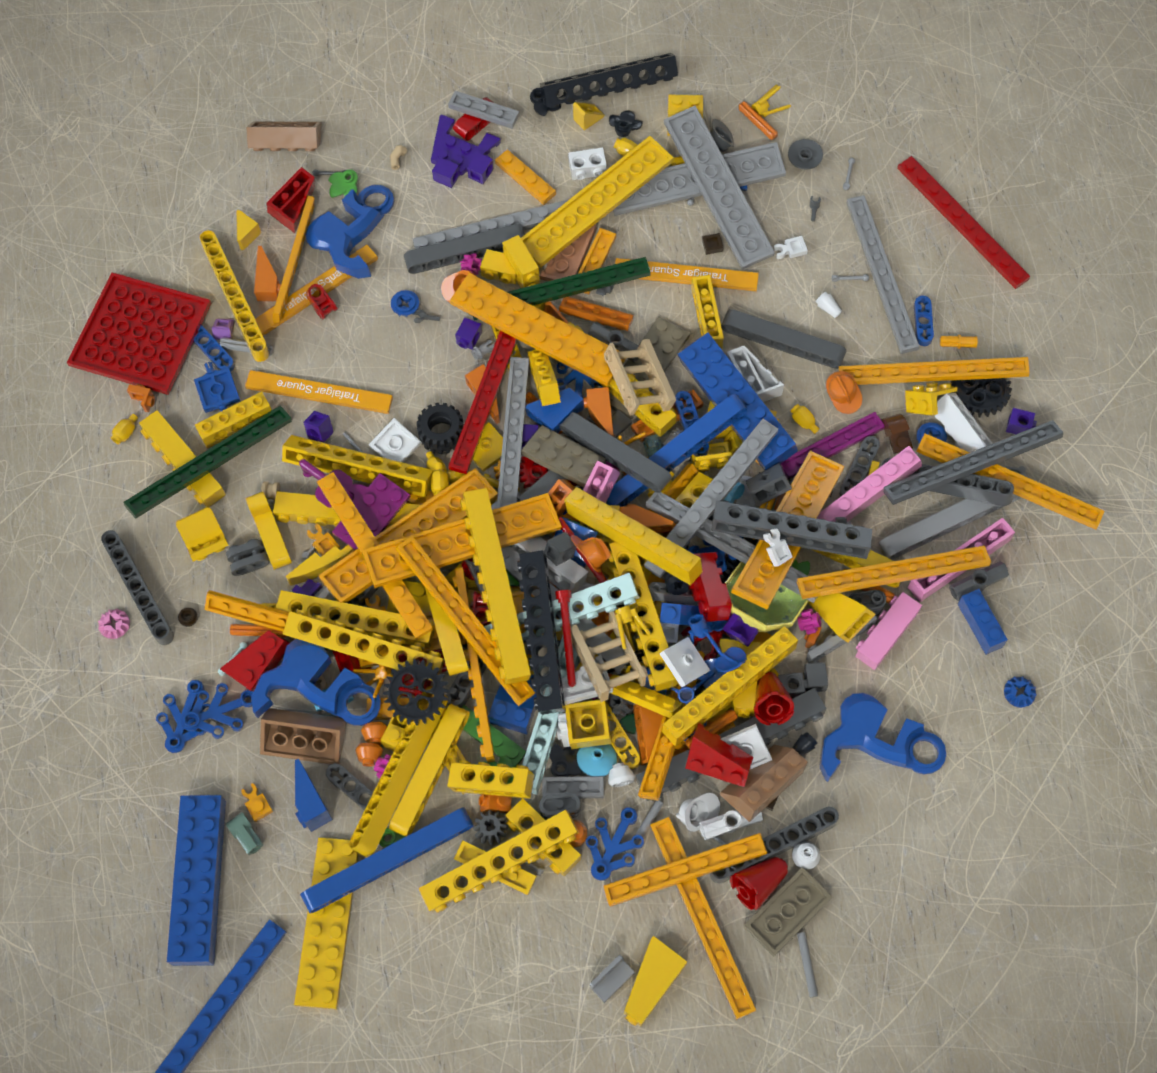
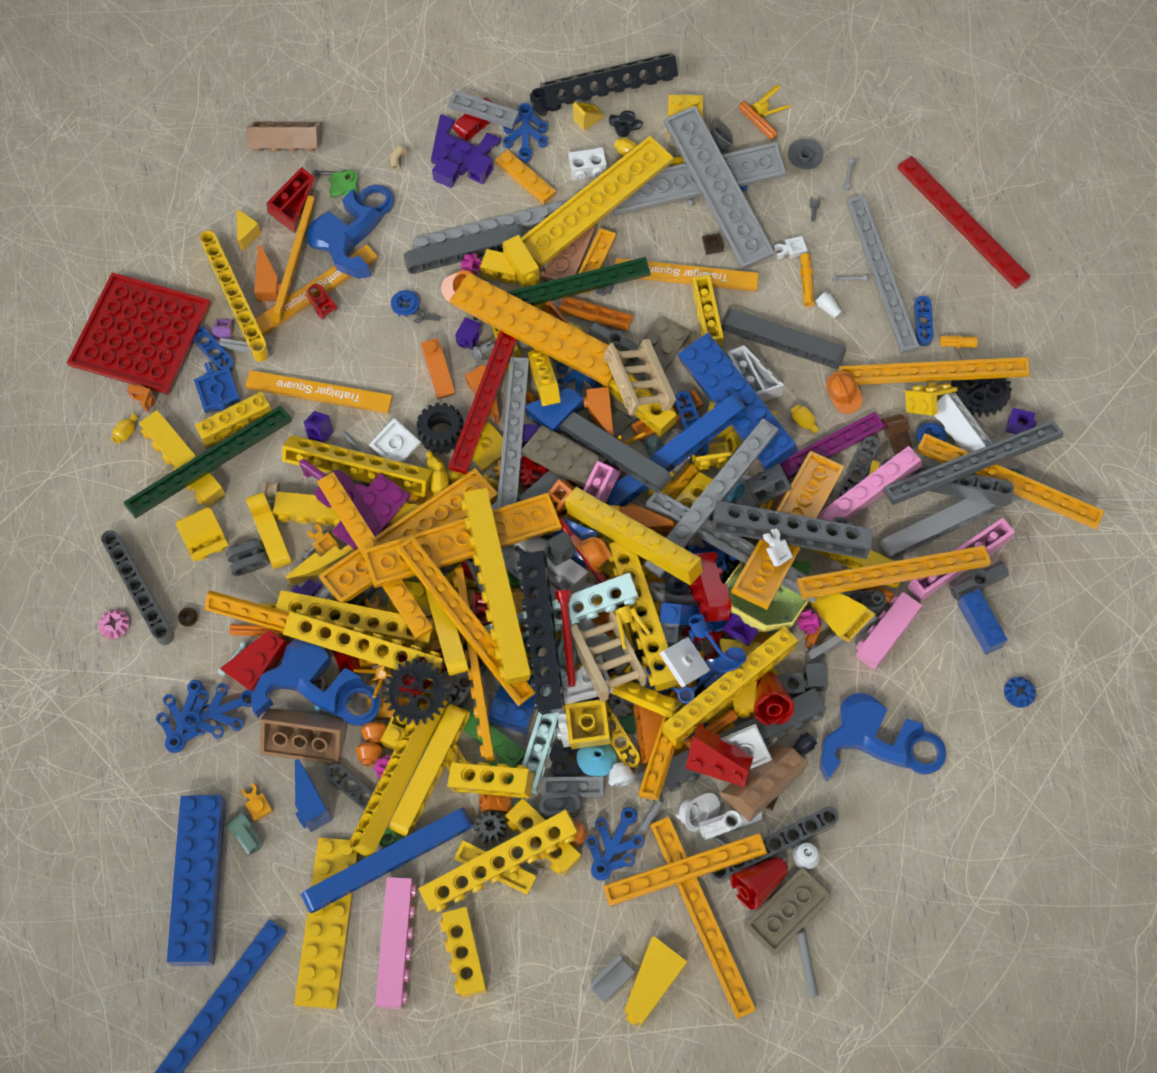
(395, 943): none -> bright pink brick
(437, 368): none -> orange slope
(460, 919): none -> yellow brick
(526, 130): none -> blue plant
(806, 274): none -> light orange pin

